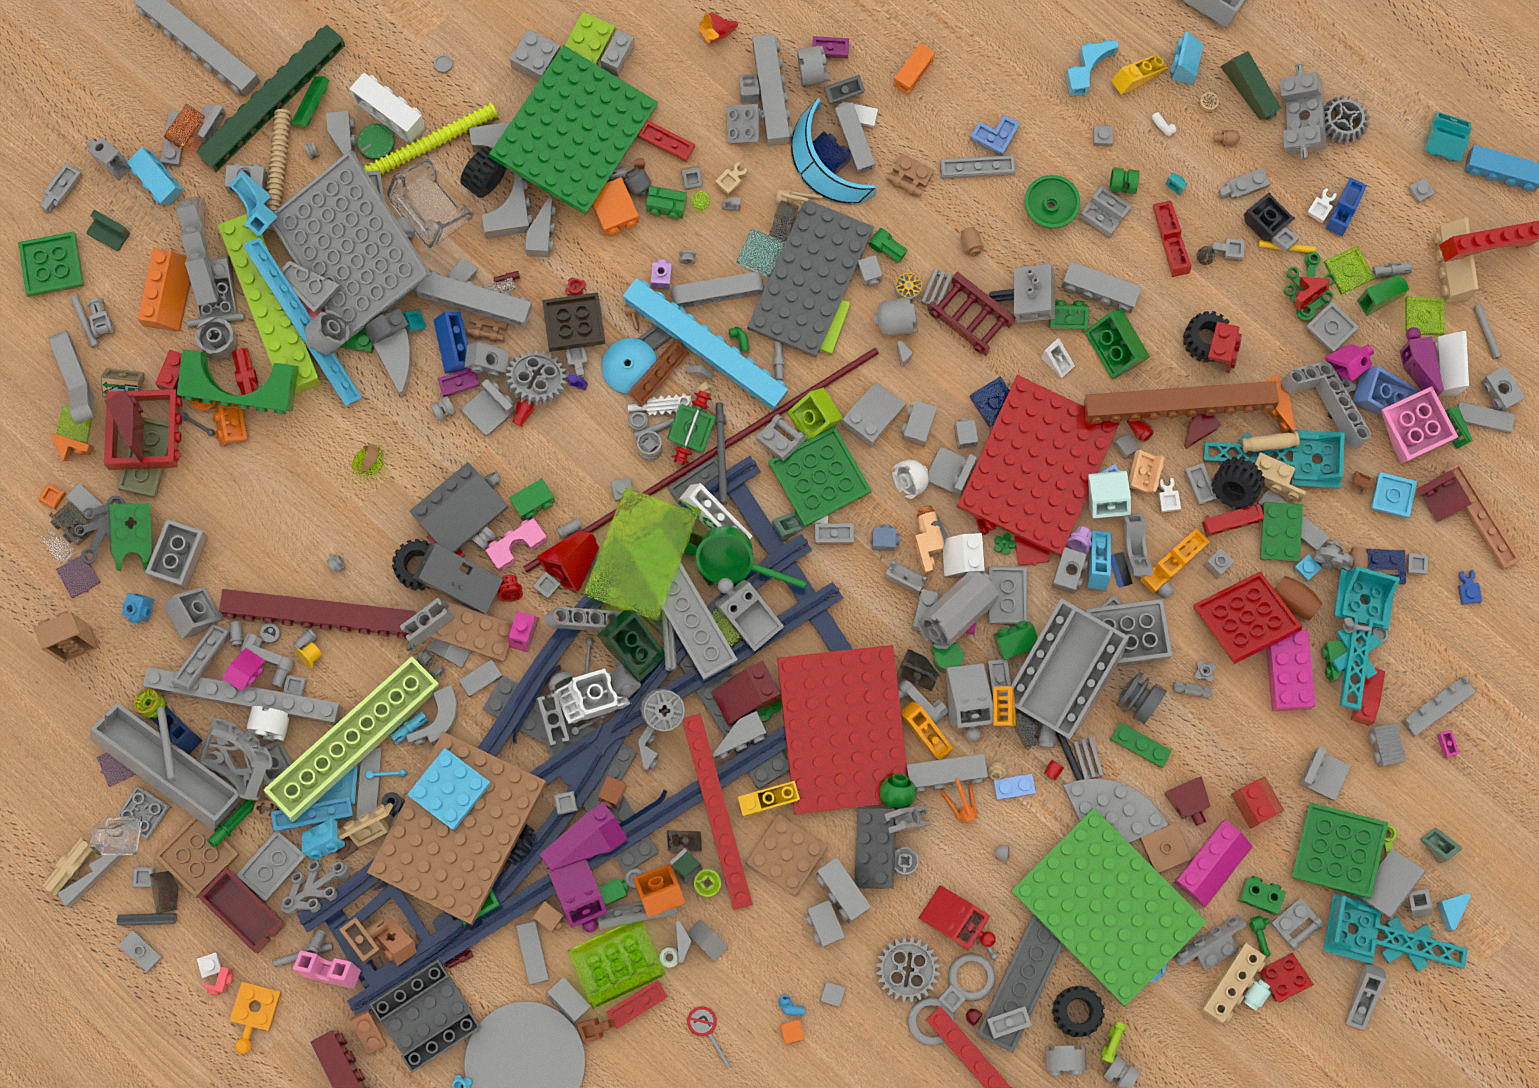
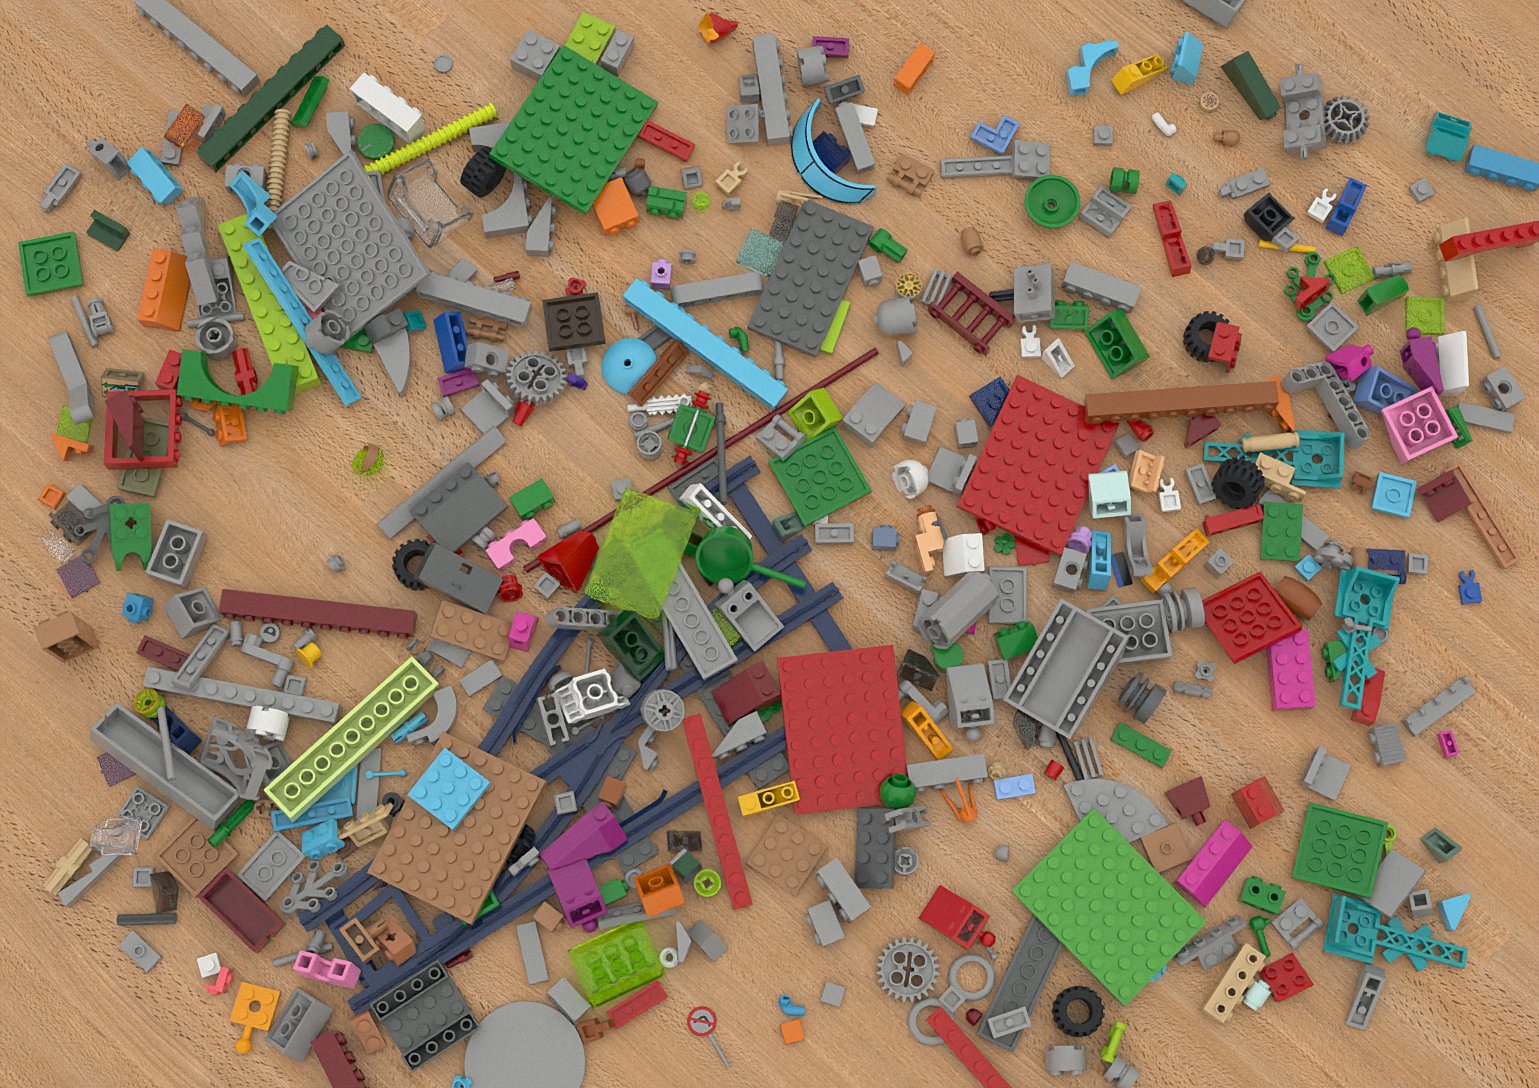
(162, 653): none -> dark red plate
(244, 669): dark pink brick -> none
(299, 1024): none -> light grey slope
(435, 623): light grey piece -> none
(474, 454): none -> light grey tile
(529, 858): none -> light grey plate
(997, 720): light orange slope -> none
(1029, 345): none -> white plate
(1030, 159): none -> light grey plate
(1183, 609): none -> light grey wheel

